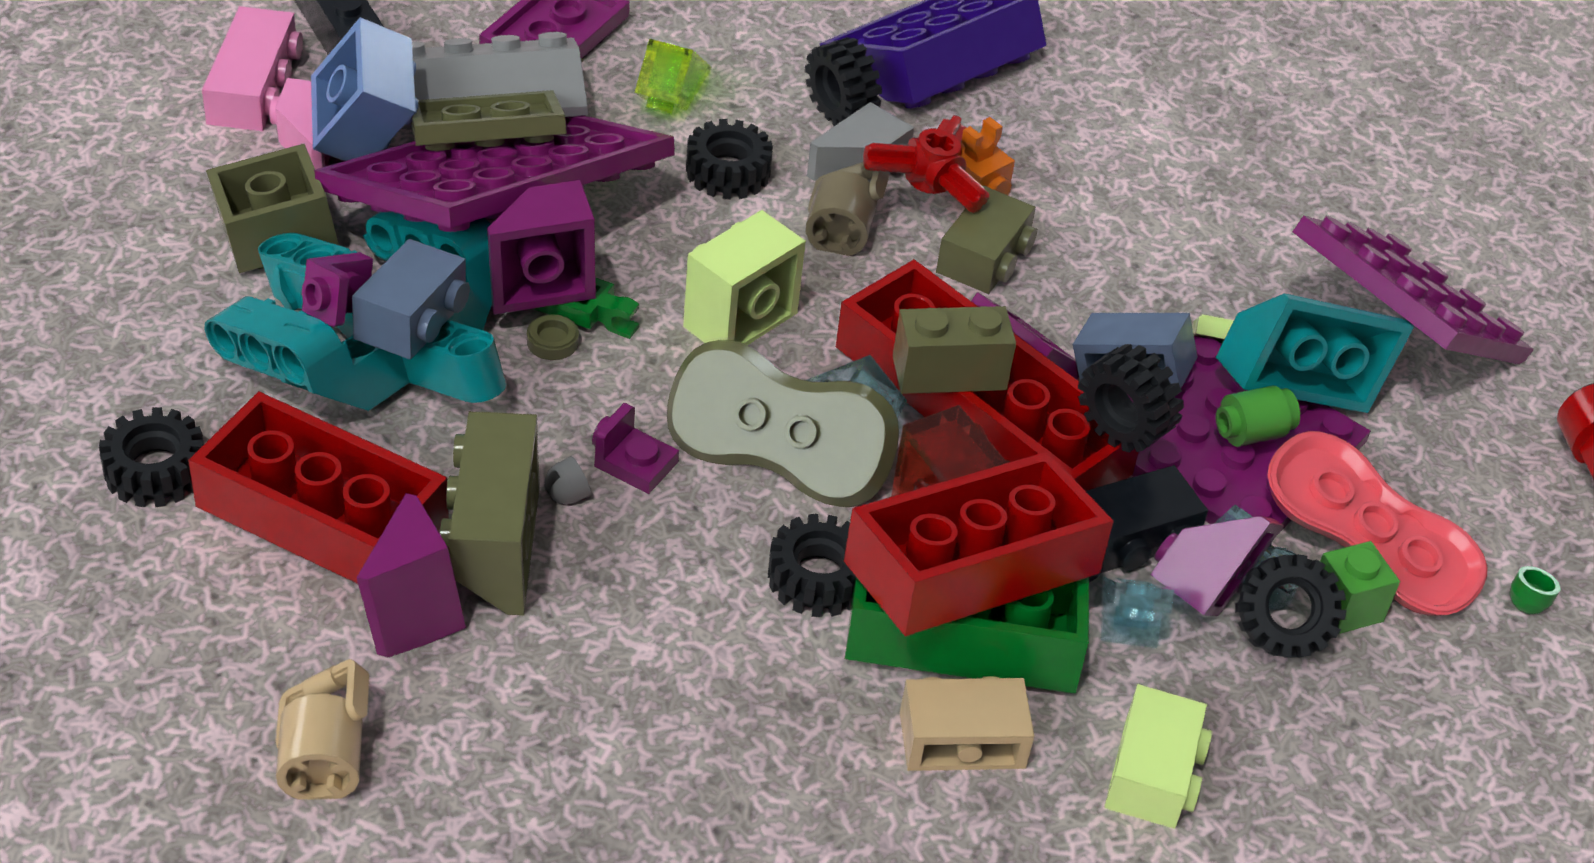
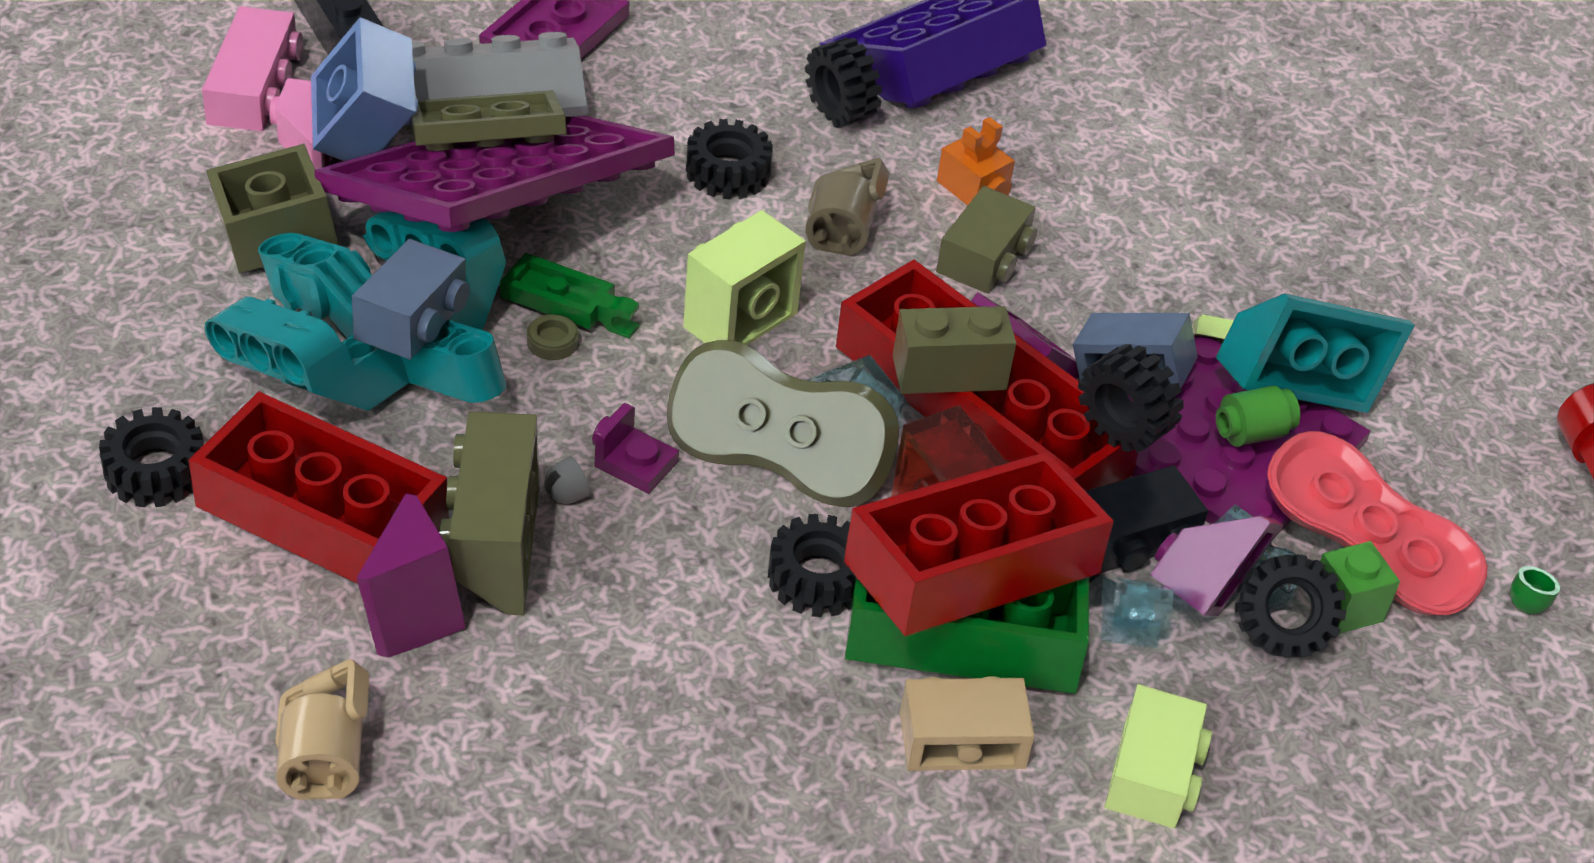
(331, 283): magenta bracket -> none
(543, 249): magenta slope -> none
(670, 76): clear neon green slope -> none
(846, 141): light grey slope -> none
(931, 163): red bush -> none
(1415, 290): magenta plate -> none

